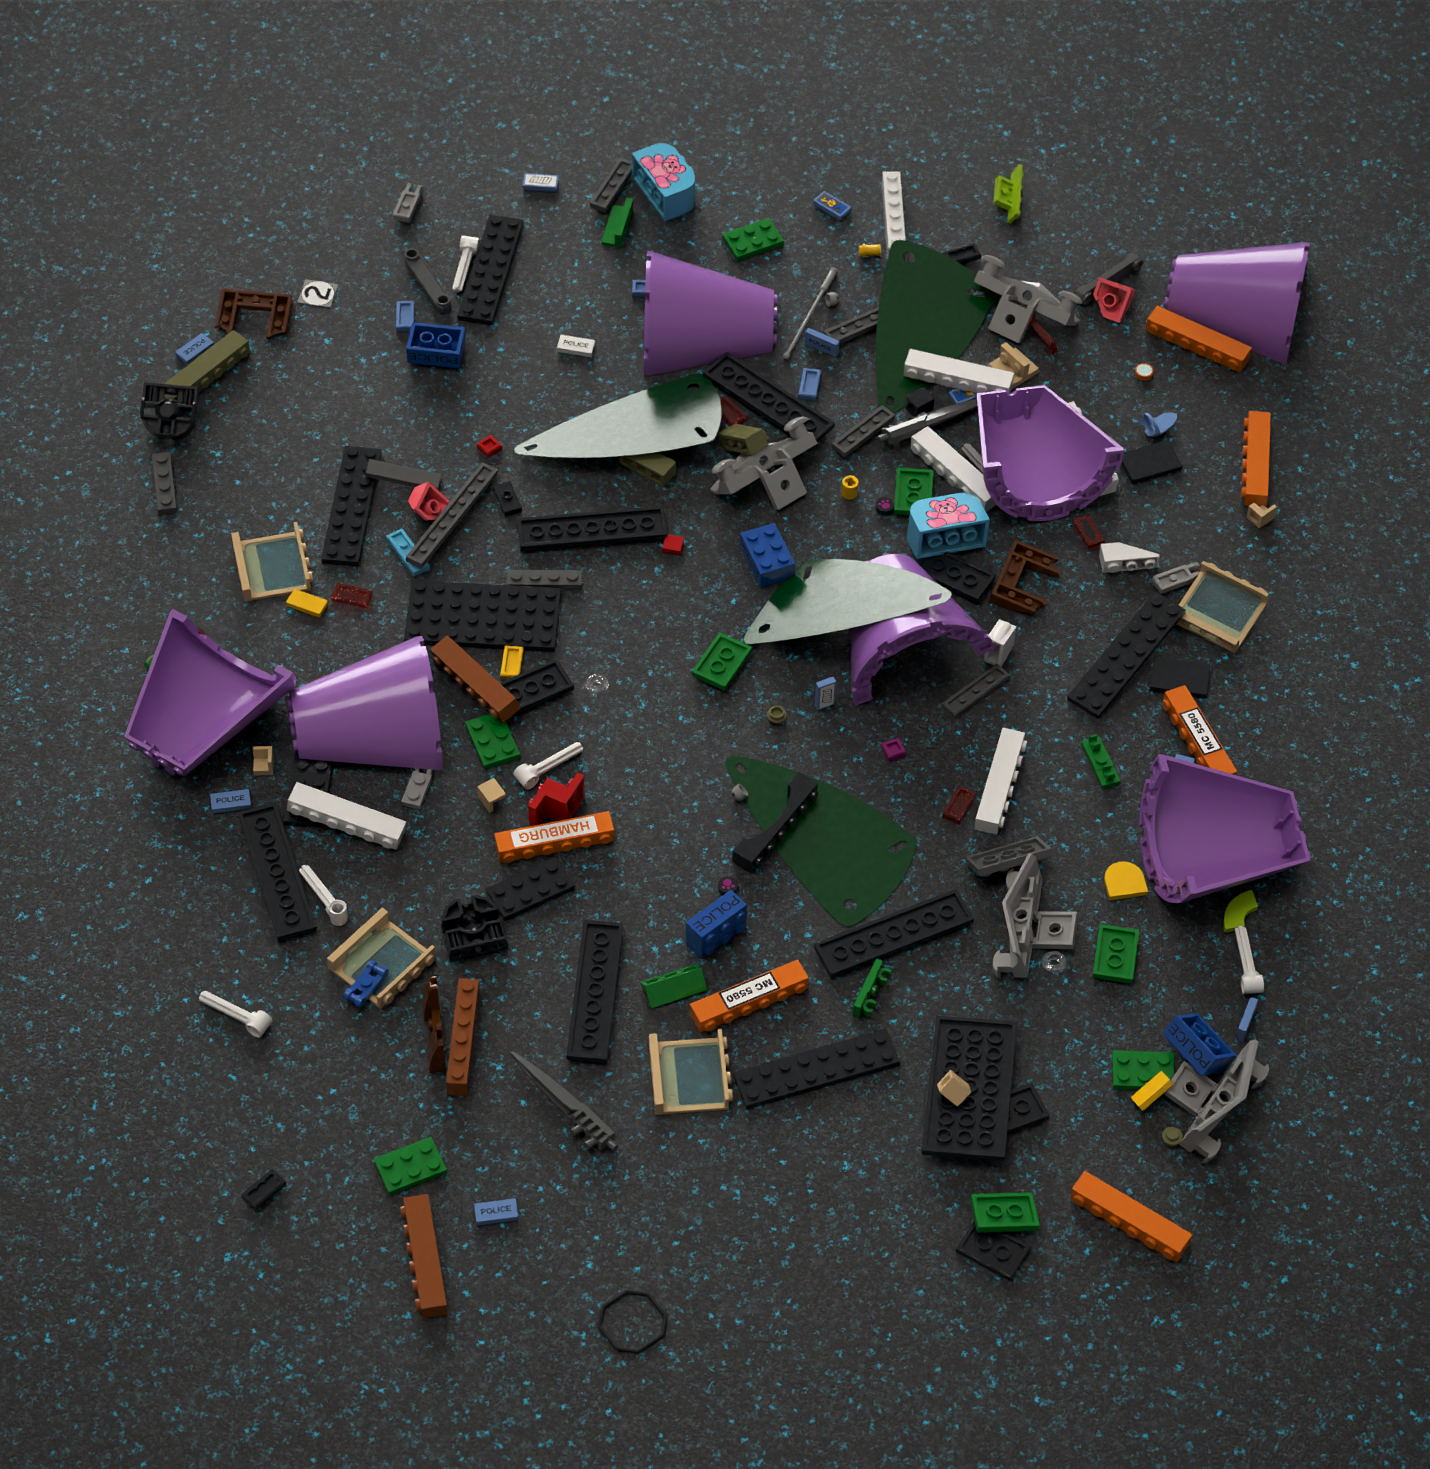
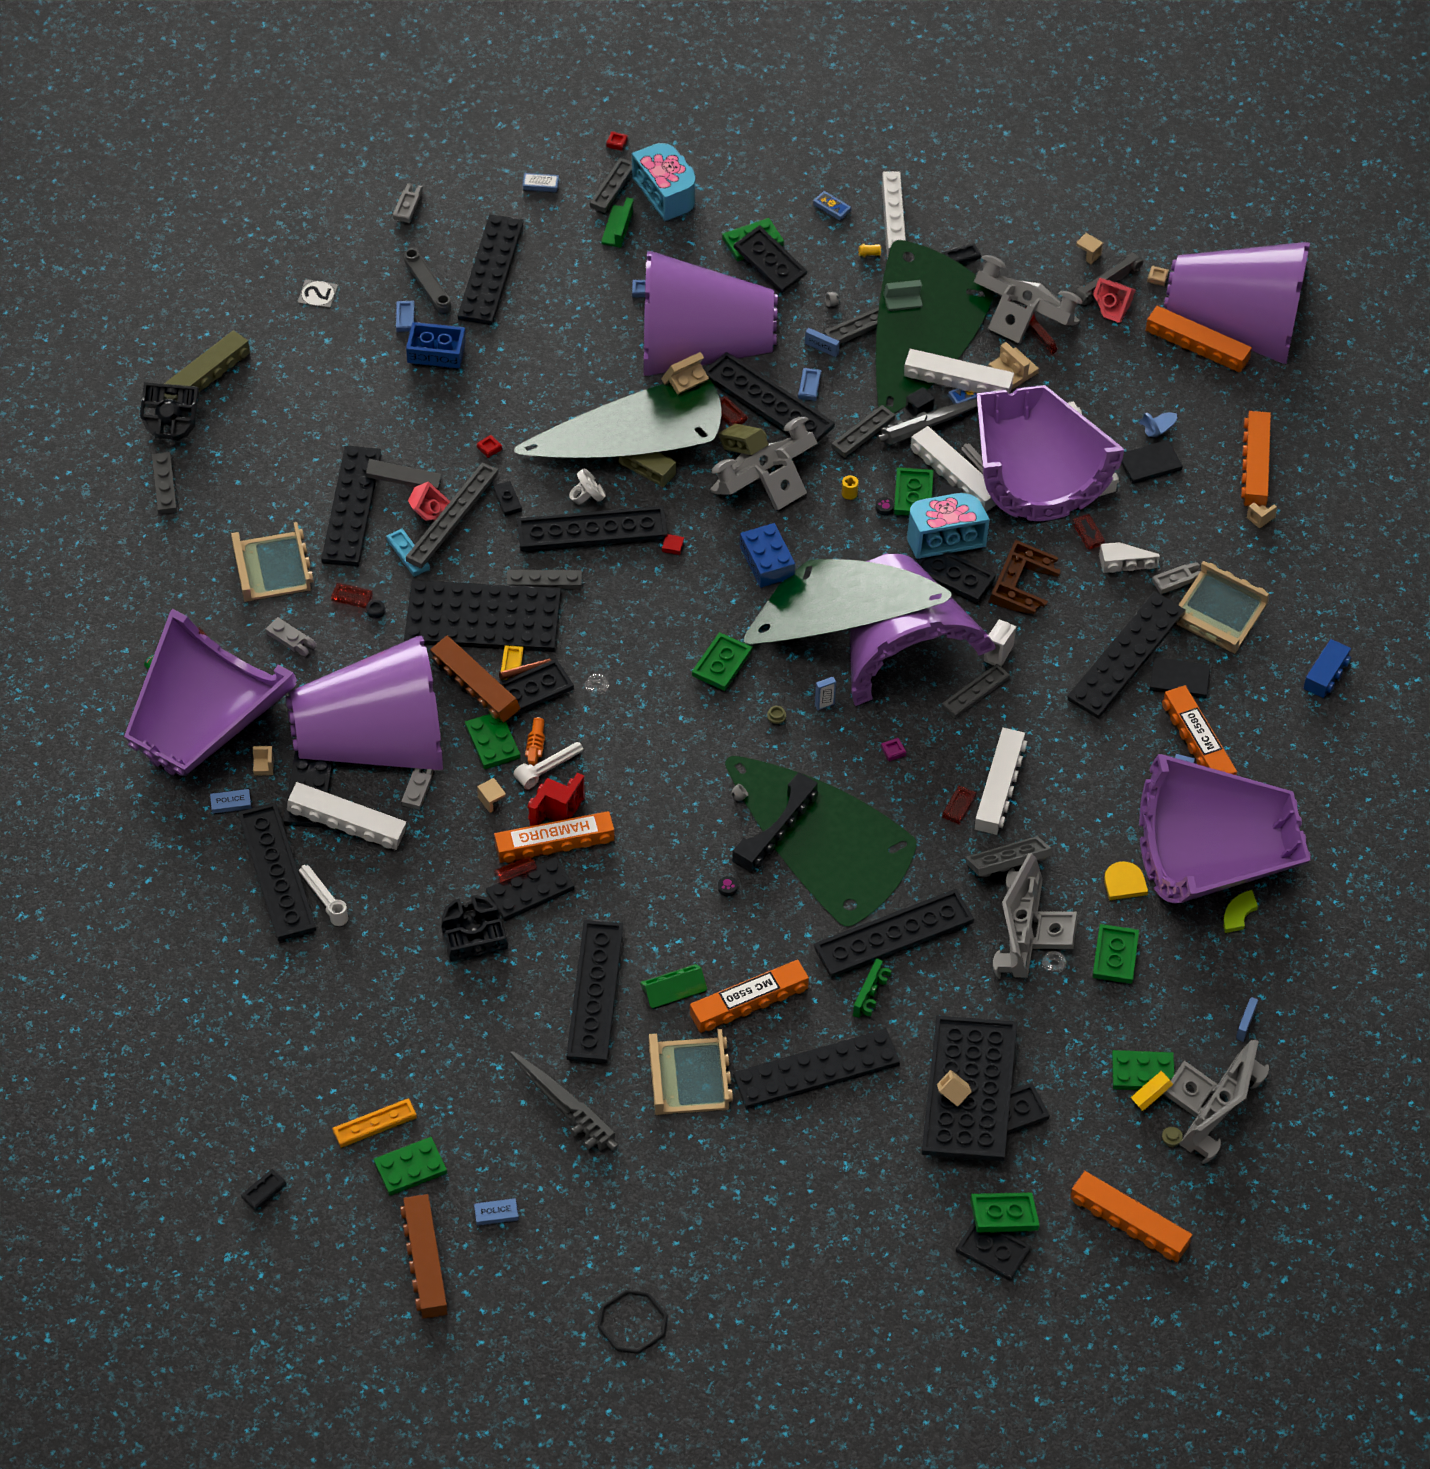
(194, 348): medium blue tile -> none
(233, 300): reddish brown wedge -> none
(255, 1022): white axle -> none
(290, 636): none -> light grey hinge
(307, 603): yellow tile -> none
(366, 984): blue plate -> none
(374, 1123): none -> light orange tile
(375, 609): none -> black tile
(389, 948): panel -> none
(432, 1015): reddish brown wedge -> none
(462, 1037): dark orange brick -> none
(468, 247): white axle -> none
(515, 869): none -> clear red tile
(518, 670): none -> copper bar
(535, 741): none -> orange hinge
(576, 346): white tile -> none
(587, 487): none -> white tile
(616, 141): none -> red tile
(686, 374): none -> tan bracket
(716, 924): blue brick -> none
(770, 259): none -> black plate
(832, 272): light grey piece -> none
(903, 295): none -> sand green panel
(1008, 193): lime bracket -> none
(1092, 246): none -> tan panel
(1100, 762): green plate -> none
(1144, 372): tile -> none
(1158, 276): none -> tan tile
(1199, 1044): blue brick -> none
(1251, 980): white axle -> none
(1327, 668): none -> blue brick

